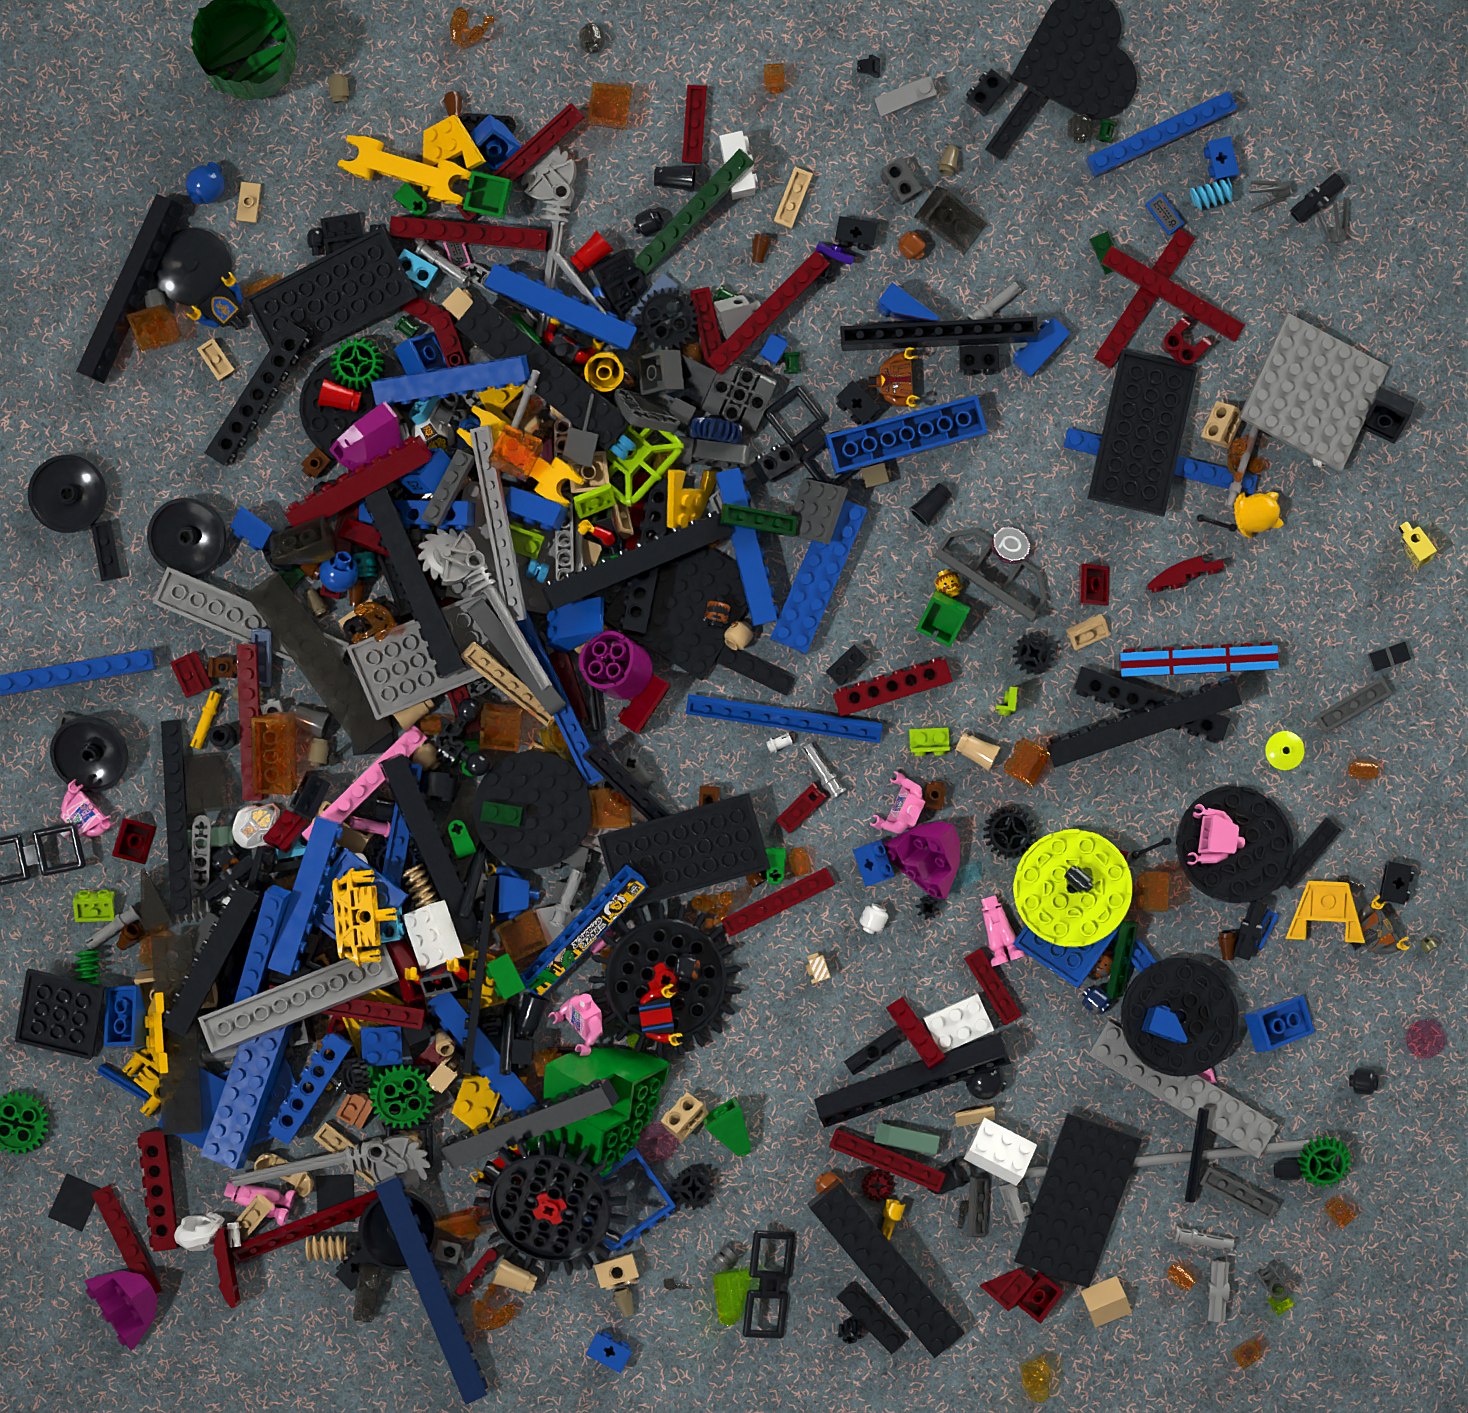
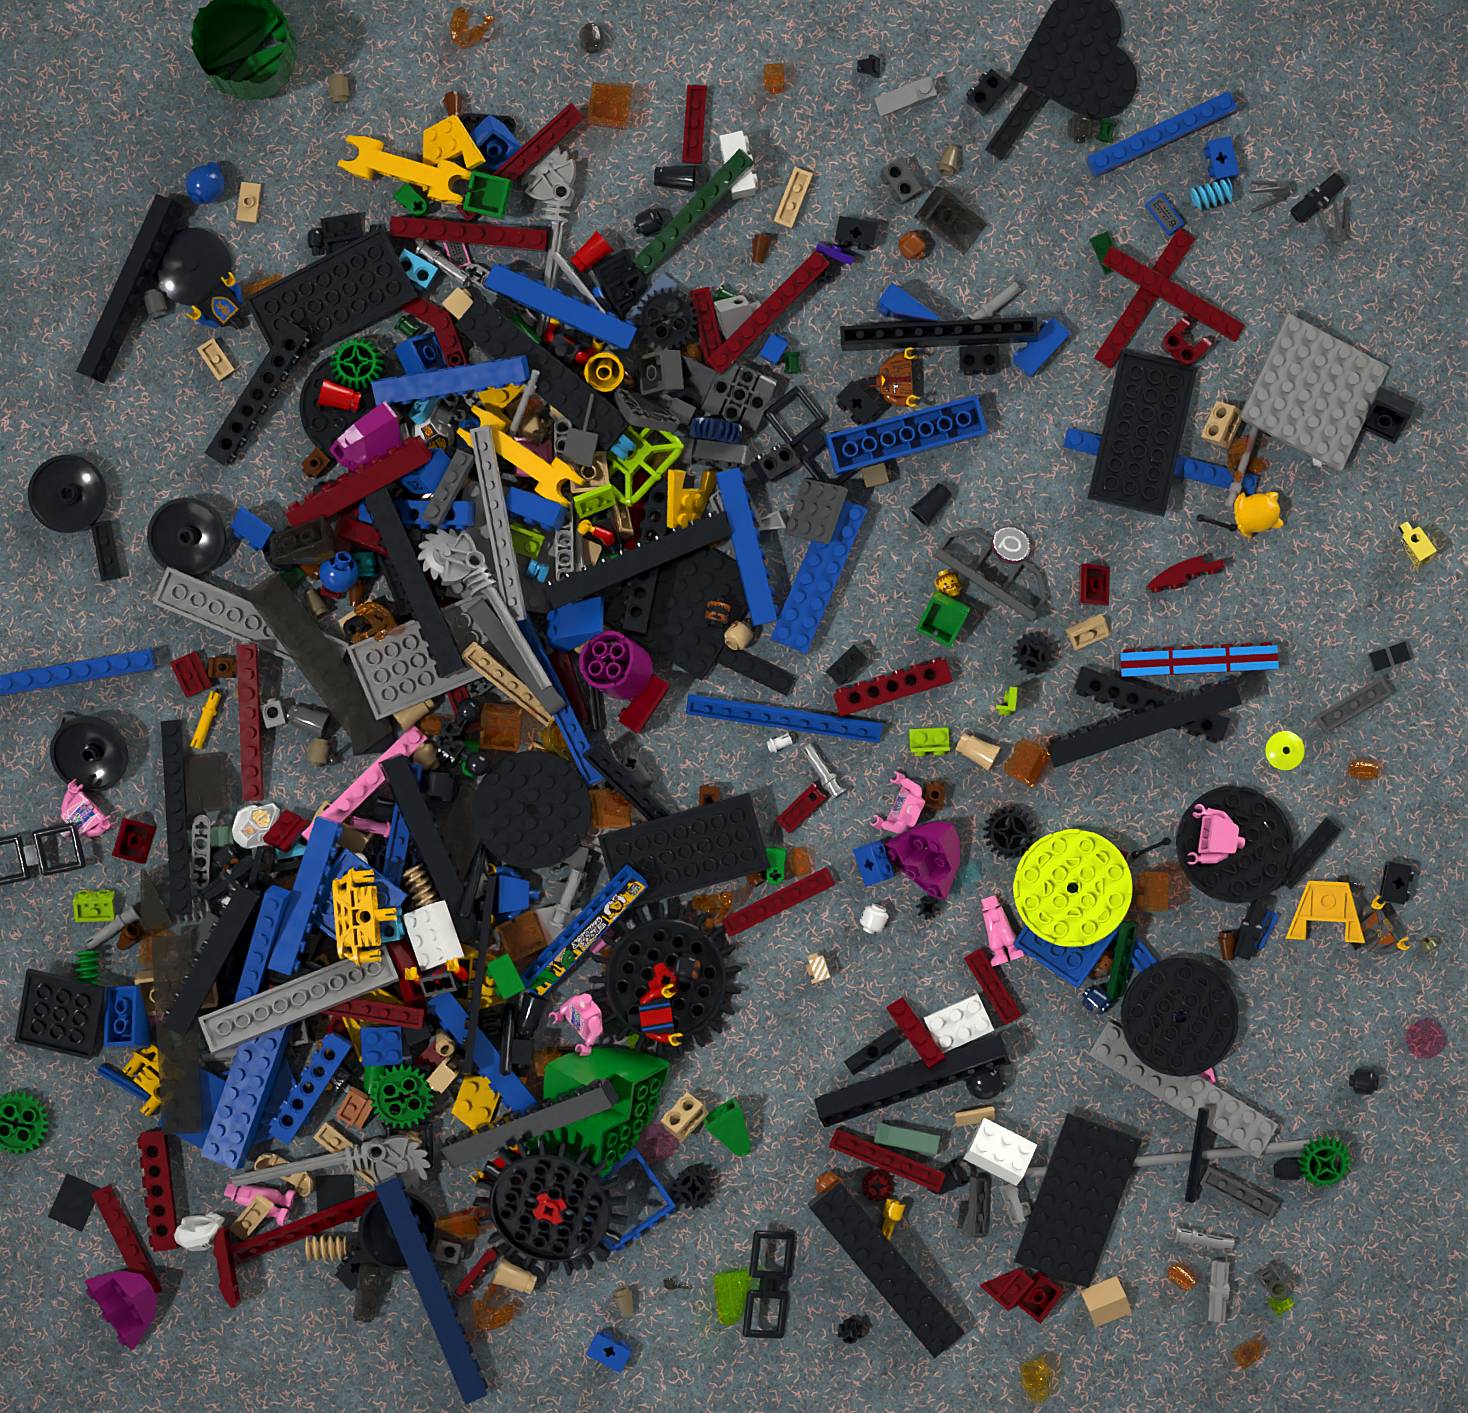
(154, 327): clear orange slope -> none
(155, 1038): yellow wing -> none
(229, 740): black plant -> none
(233, 1234): white pin -> none
(263, 639): sand blue tile -> none
(274, 753): clear orange slope -> none
(310, 794): black slope -> none
(354, 1076): black tyre -> none
(461, 843): green piece -> none
(501, 814): dark green plate -> none
(514, 455): clear orange piece -> none
(625, 1262): tan brick -> none
(725, 1258): flat silver wheel -> none
(758, 520): dark green plate -> none
(870, 1318): black plate -> none
(1079, 879): black brick -> none
(1164, 1024): blue slope -> none
(1279, 1024): blue slope -> none
(1343, 1219): clear orange brick -> none

